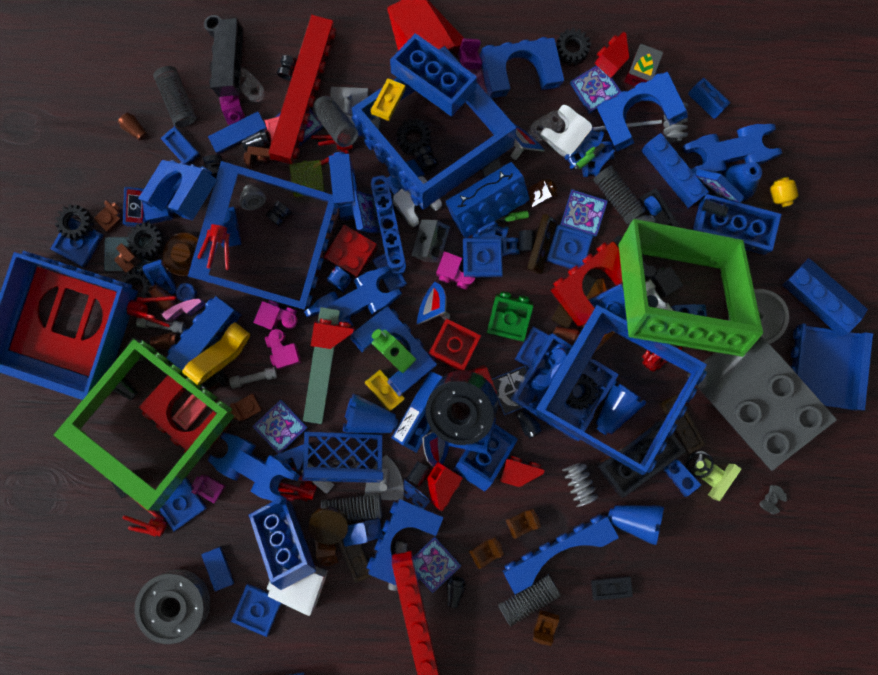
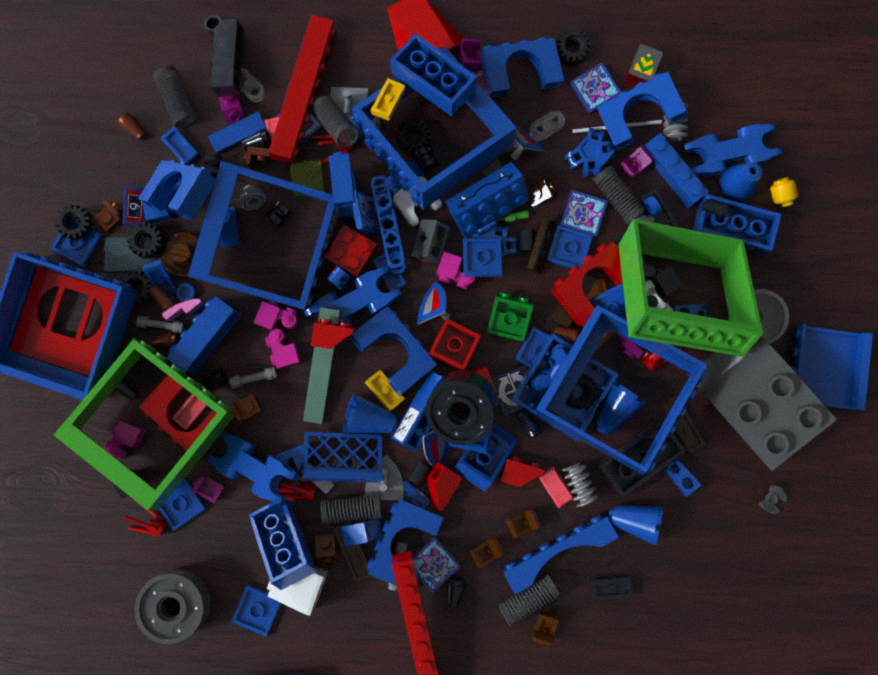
(124, 434): none -> dark pink brick
(126, 259): copper bracket -> none
(139, 309): red plant -> none
(217, 234): red plant -> none
(217, 355): yellow beam -> none
(217, 568): blue tile -> none
(280, 427): tile -> none
(287, 67): black wheel -> none
(328, 525): dark brown tile -> none
(389, 346): bright green torso -> none
(556, 487): none -> coral tile
(575, 131): white piece -> none
(590, 154): bright green piece -> none
(614, 56): red slope -> none
(630, 348): none -> magenta bracket
(637, 161): none -> magenta bracket
(708, 98): blue slope -> none
(713, 475): yellowish green piece -> none
(719, 185): blue tile -> none
(825, 298): blue slope -> none

